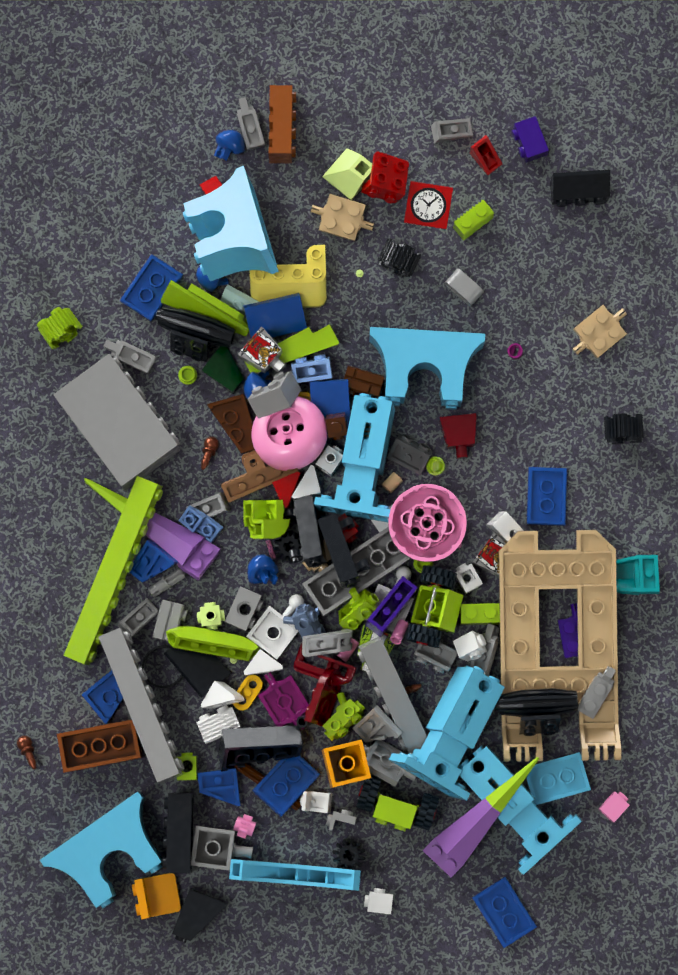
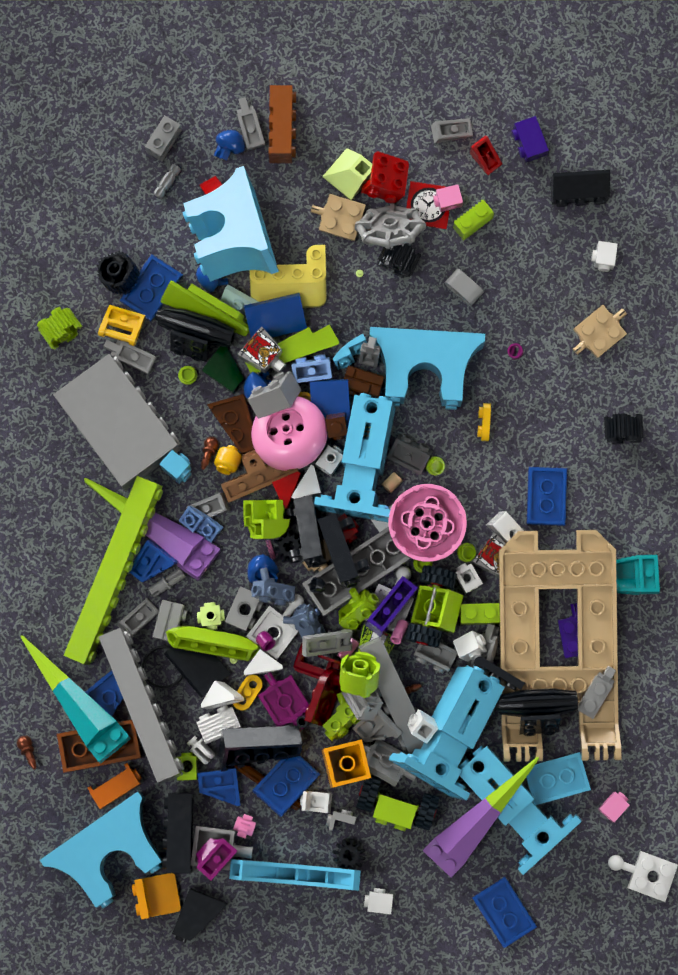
(94, 725): none -> teal plate
(115, 787): none -> orange brick
(118, 273): none -> black brick
(124, 320): none -> yellow plate
(163, 138): none -> light grey hinge
(167, 181): none -> light grey axle
(176, 466): none -> medium azure brick
(201, 750): none -> white arm
(214, 857): none -> magenta slope
(227, 460): none -> yellow head
(265, 640): none -> magenta piece
(269, 591): none -> sand blue brick
(317, 585): none -> black hinge
(345, 355): none -> medium azure slope
(359, 674): none -> lime brick
(364, 707): none -> light grey hinge
(370, 353): none -> light grey hinge
(390, 223): none -> light grey plate
(422, 726): none -> white brick
(448, 198): none -> bright pink brick
(459, 432): dark red torso -> none
(466, 552): none -> lime plate
(484, 429): none -> yellow plate
(495, 671): none -> black plate
(604, 256): none -> white brick
(639, 878): none -> white plate

